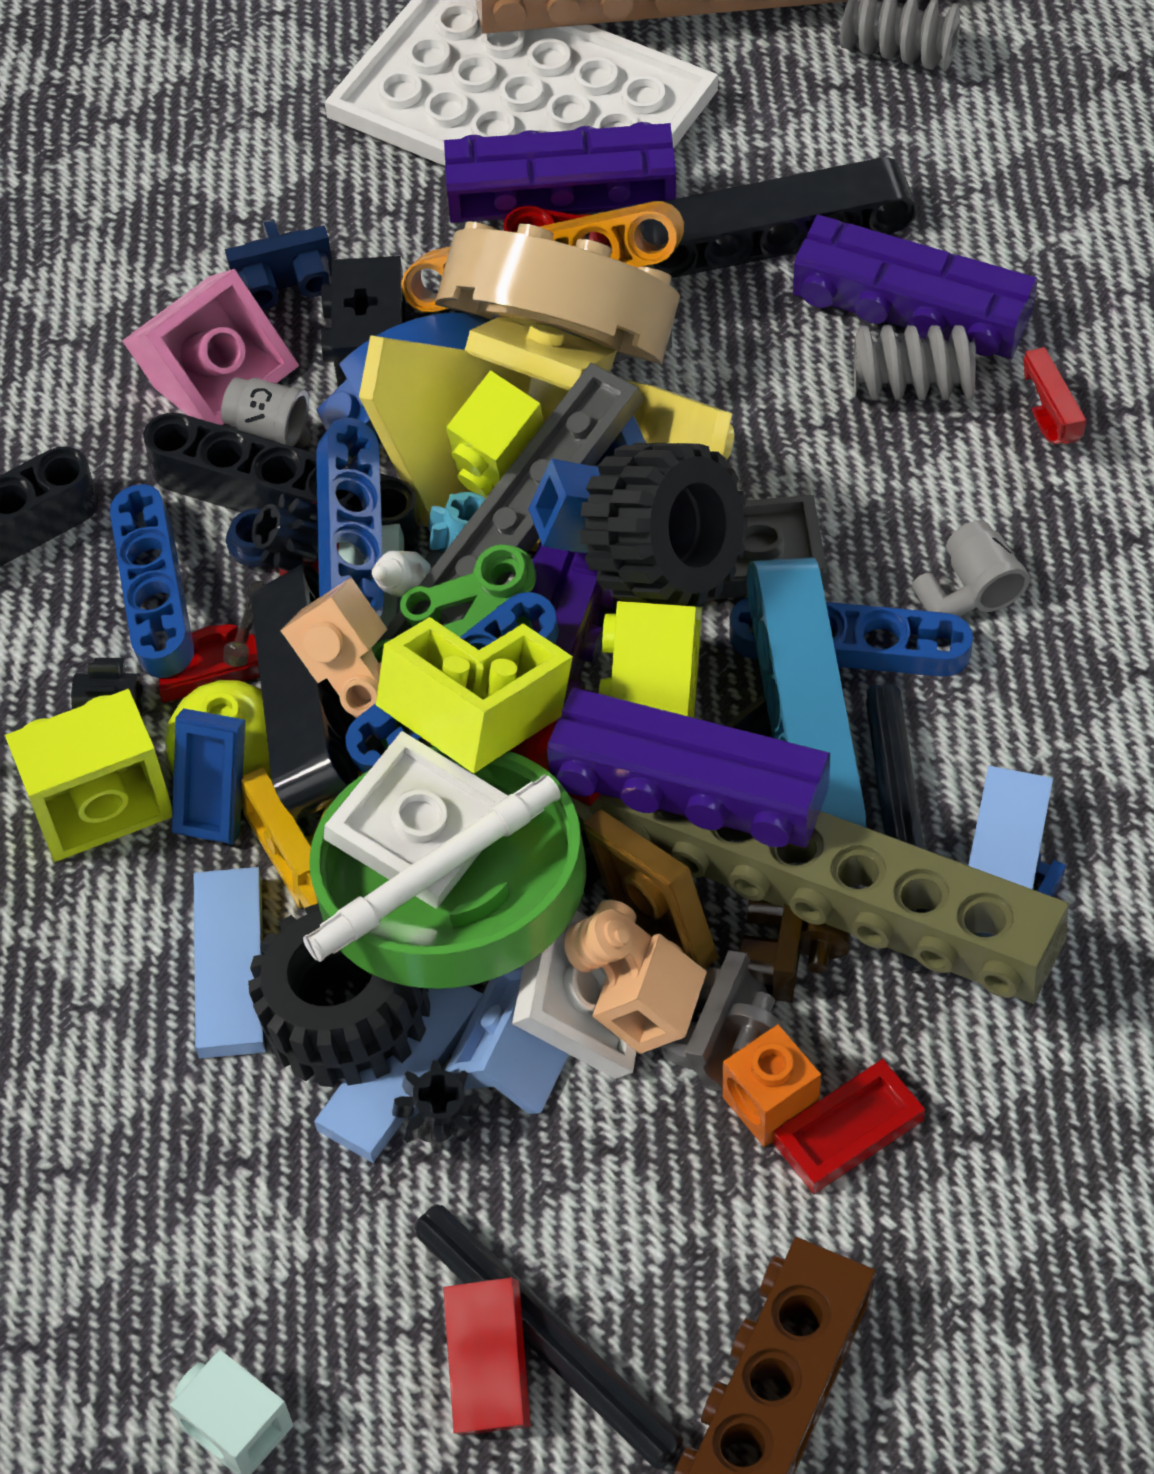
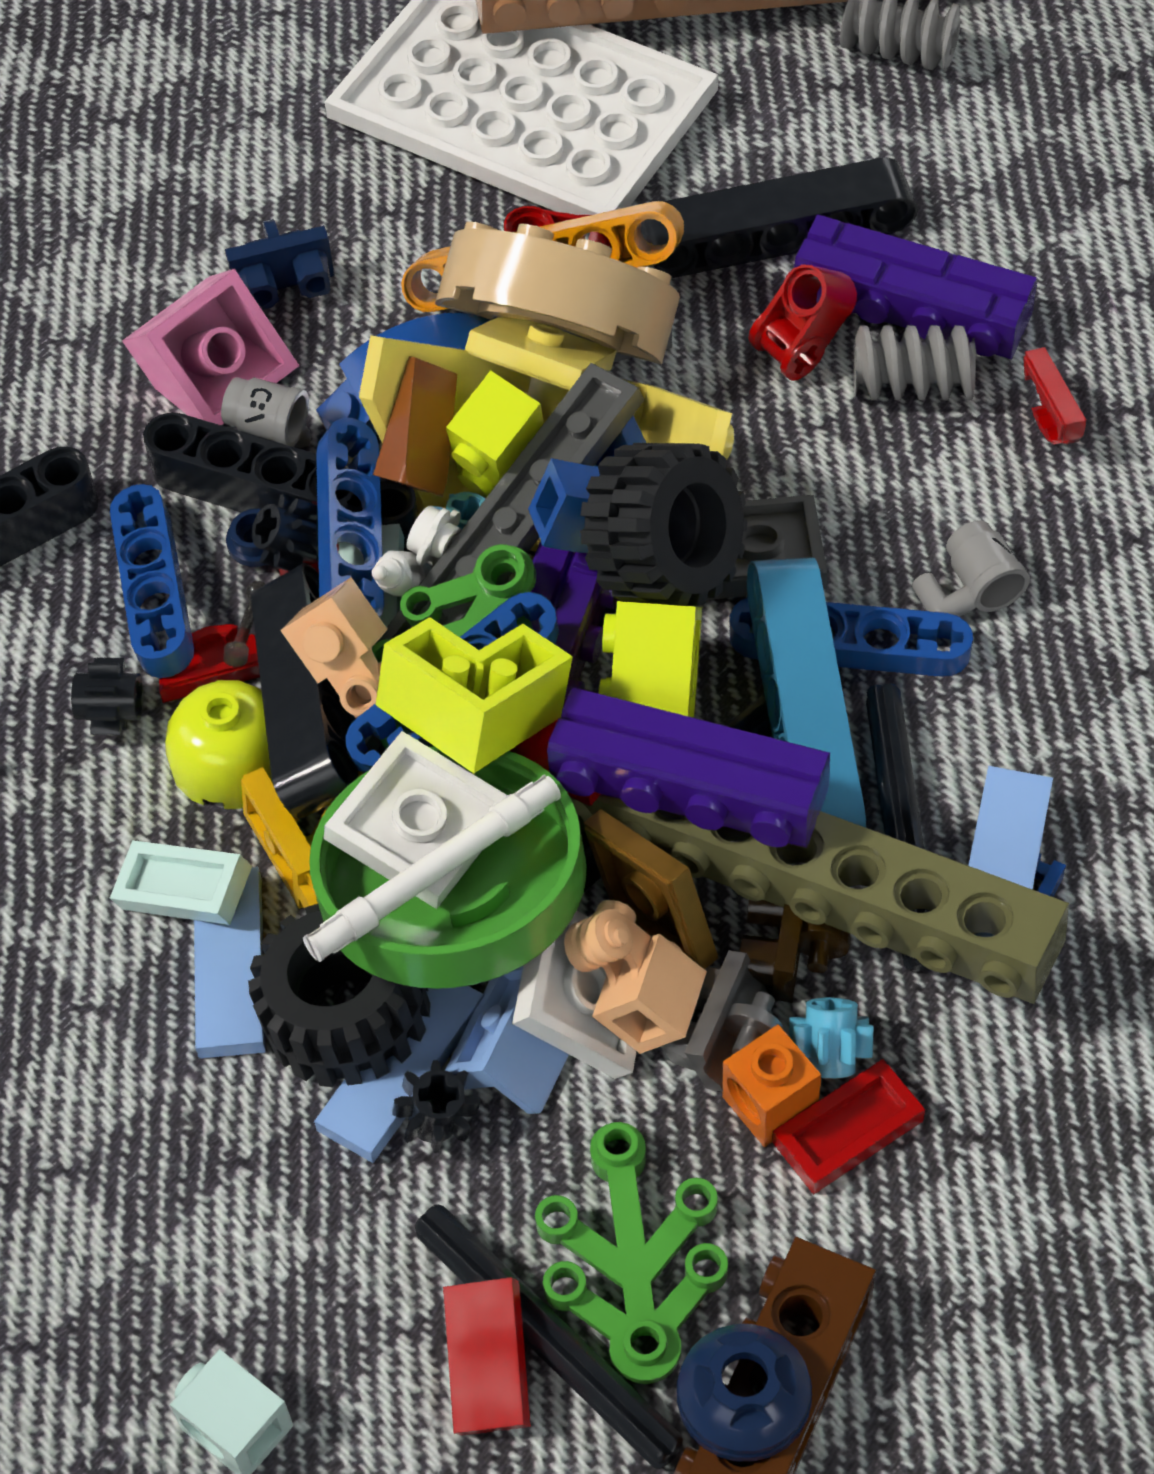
(91, 774): neon yellow brick -> none
(181, 882): none -> light aqua tile
(208, 776): blue tile -> none
(361, 303): black brick -> none
(416, 438): none -> dark orange slope
(433, 534): none -> white plate
(559, 171): dark purple brick -> none
(633, 1262): none -> bright green plant
(738, 1425): none -> dark blue piece
(796, 326): none -> red piece
(833, 1036): none -> medium azure gear

